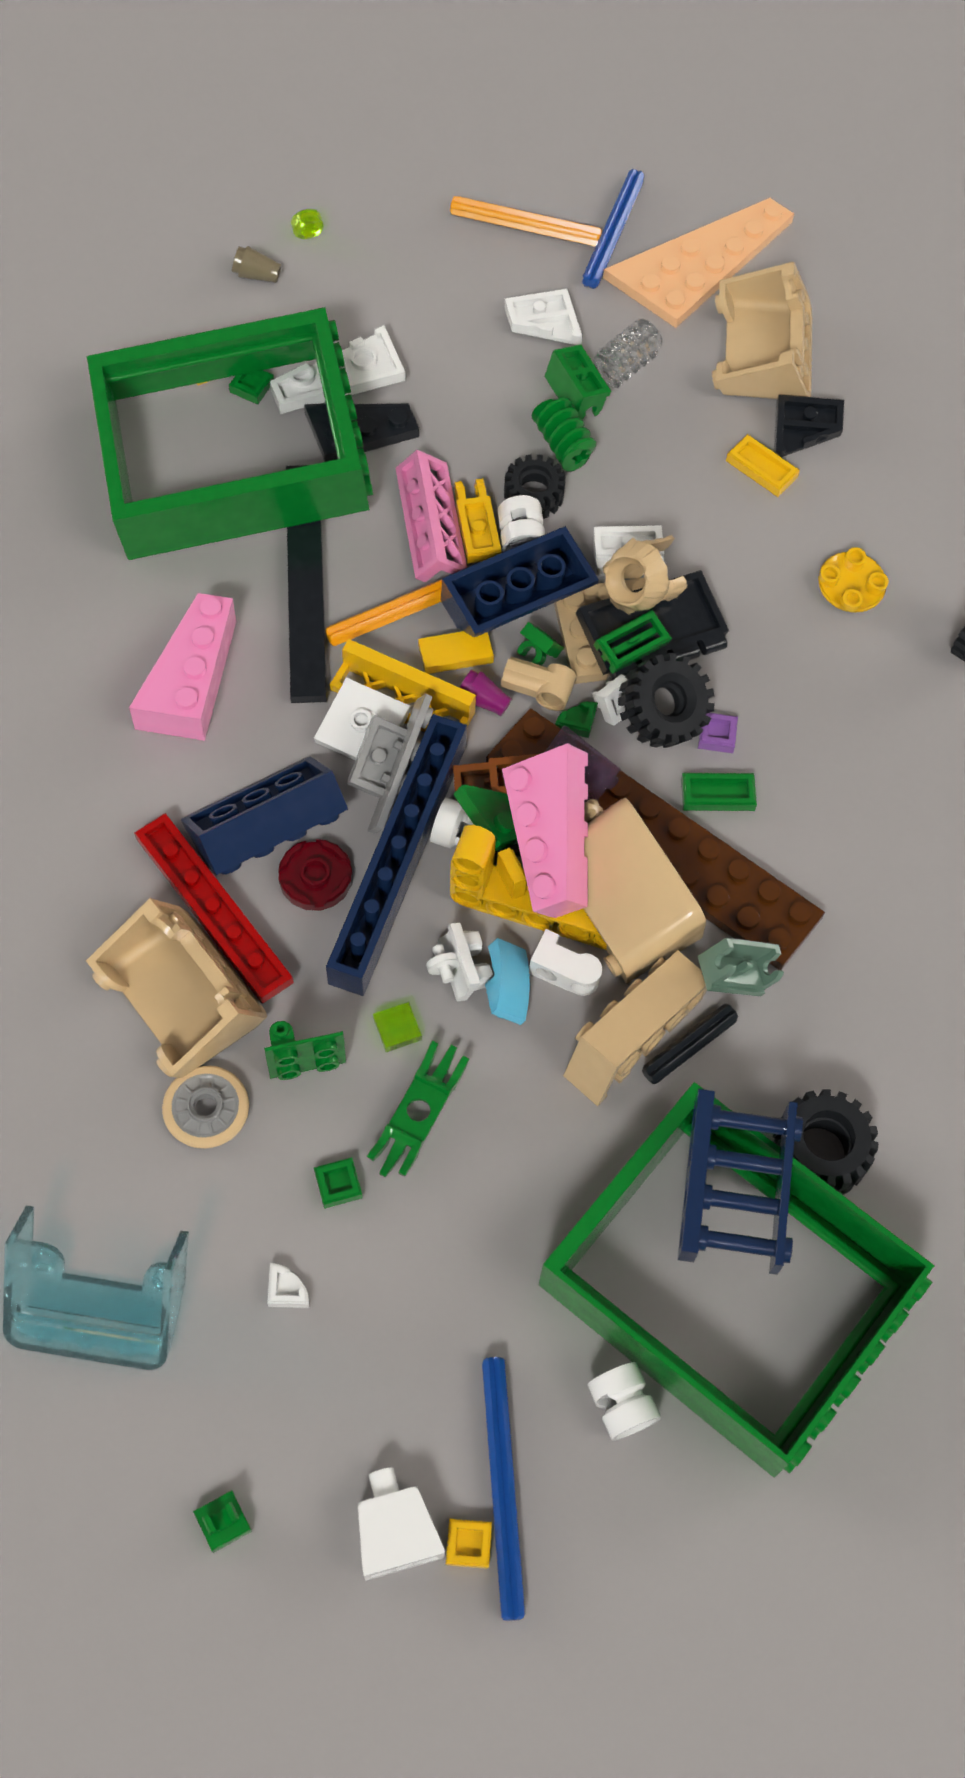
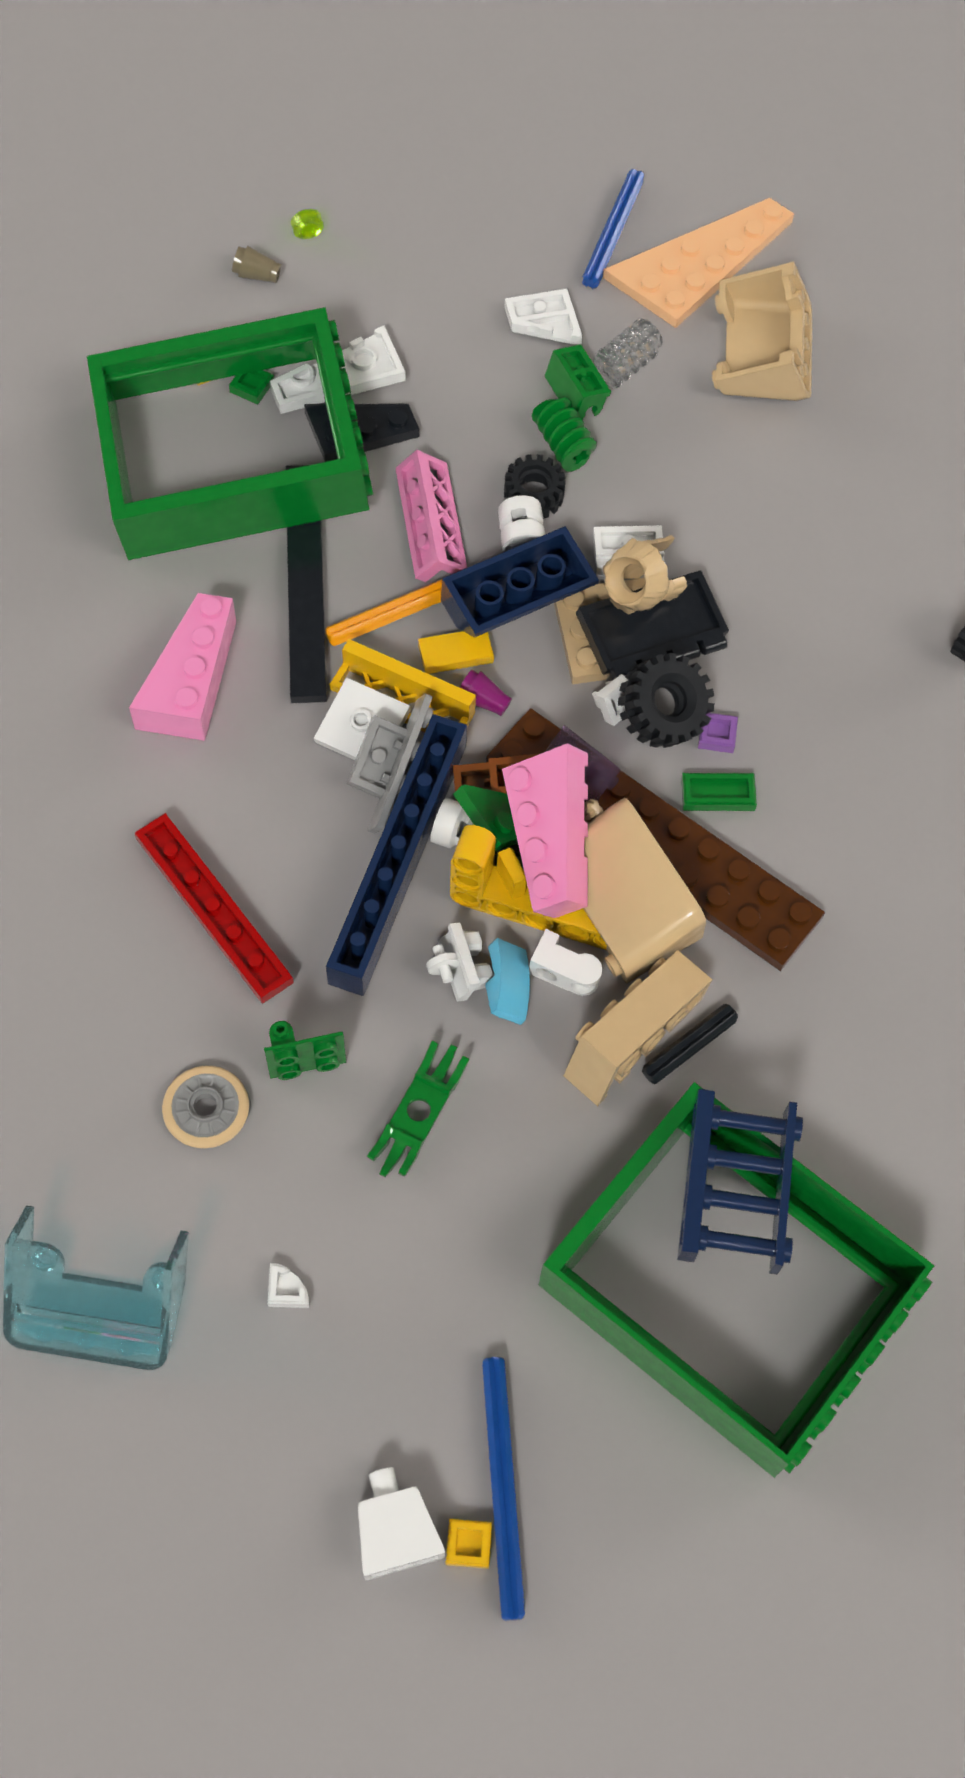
(177, 985): tan windscreen -> none
(222, 1521): green tile -> none
(265, 815): dark blue slope -> none
(315, 875): dark red tile -> none
(338, 1183): green tile -> none
(397, 1027): clear neon green tile -> none
(477, 523): yellow hinge -> none
(525, 221): light orange axle -> none
(541, 642): green tile -> none
(547, 684): tan piece -> none
(579, 718): green tile -> none
(610, 654): green tile -> none
(624, 1402): white wheel -> none
(739, 966): sand green hinge -> none
(762, 465): yellow tile -> none
(806, 422): black wing -> none
(851, 1128): black tyre -> none
(852, 581): yellow dish -> none

